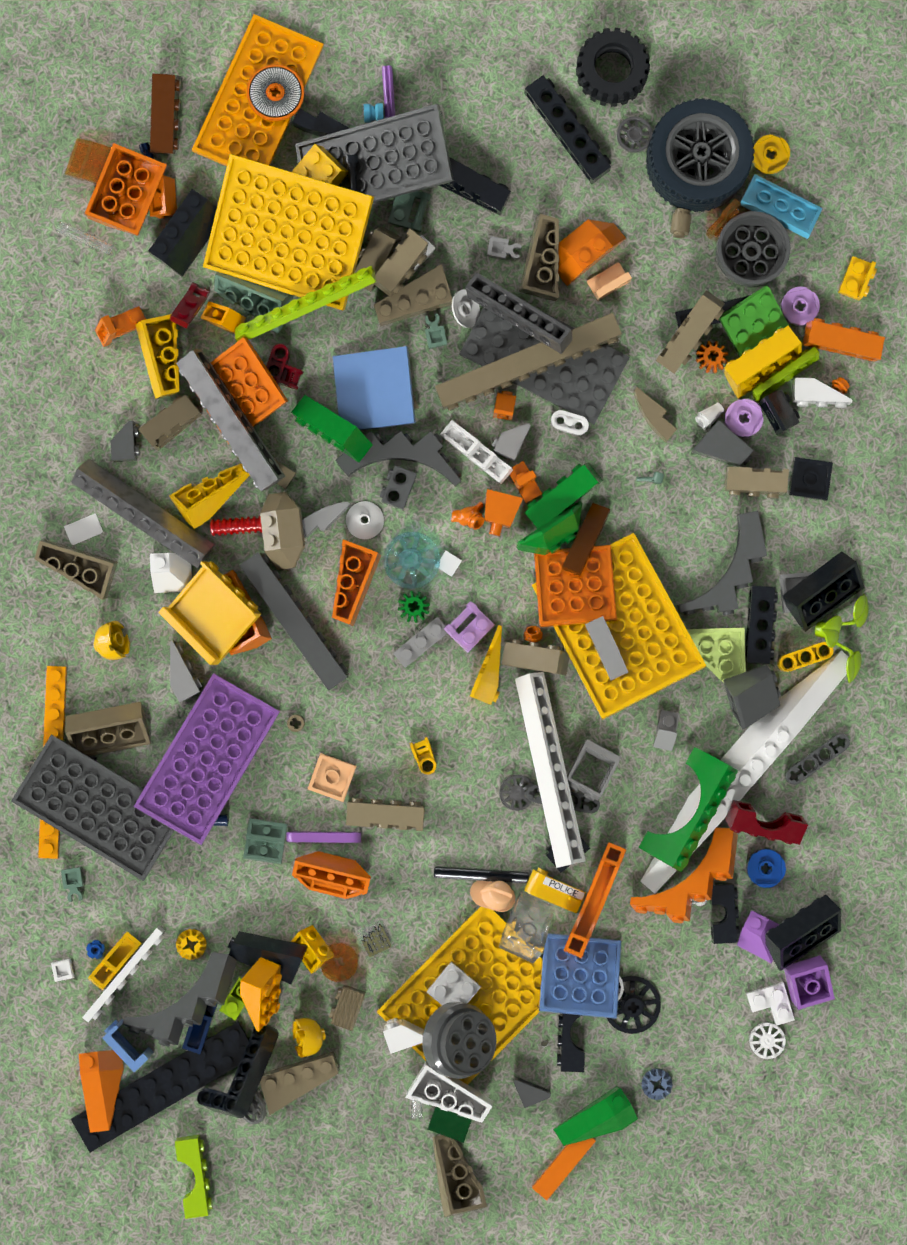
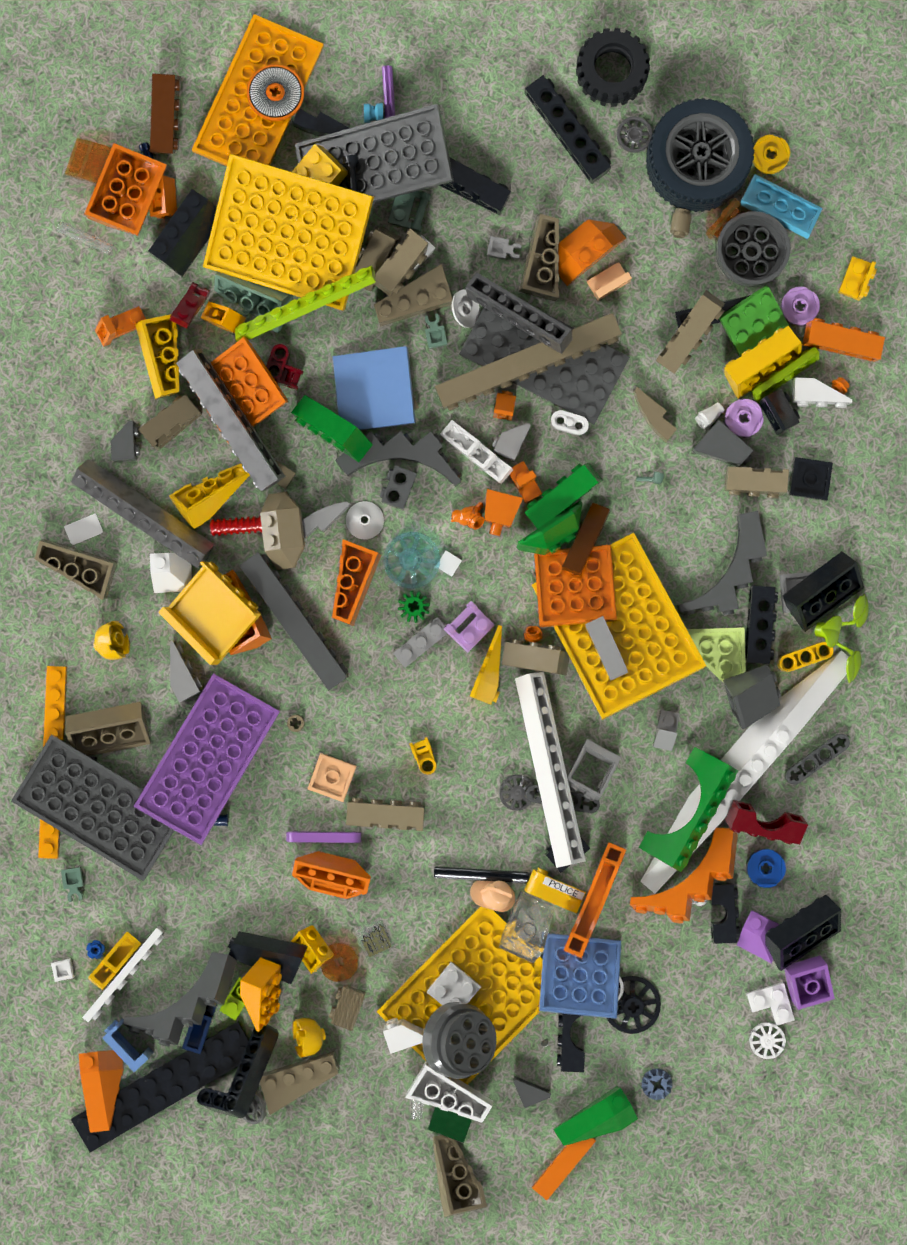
(189, 1151): lime arch -> none
(199, 948): yellow gear -> none
(265, 841): sand green slope -> none
(717, 363): orange gear -> none

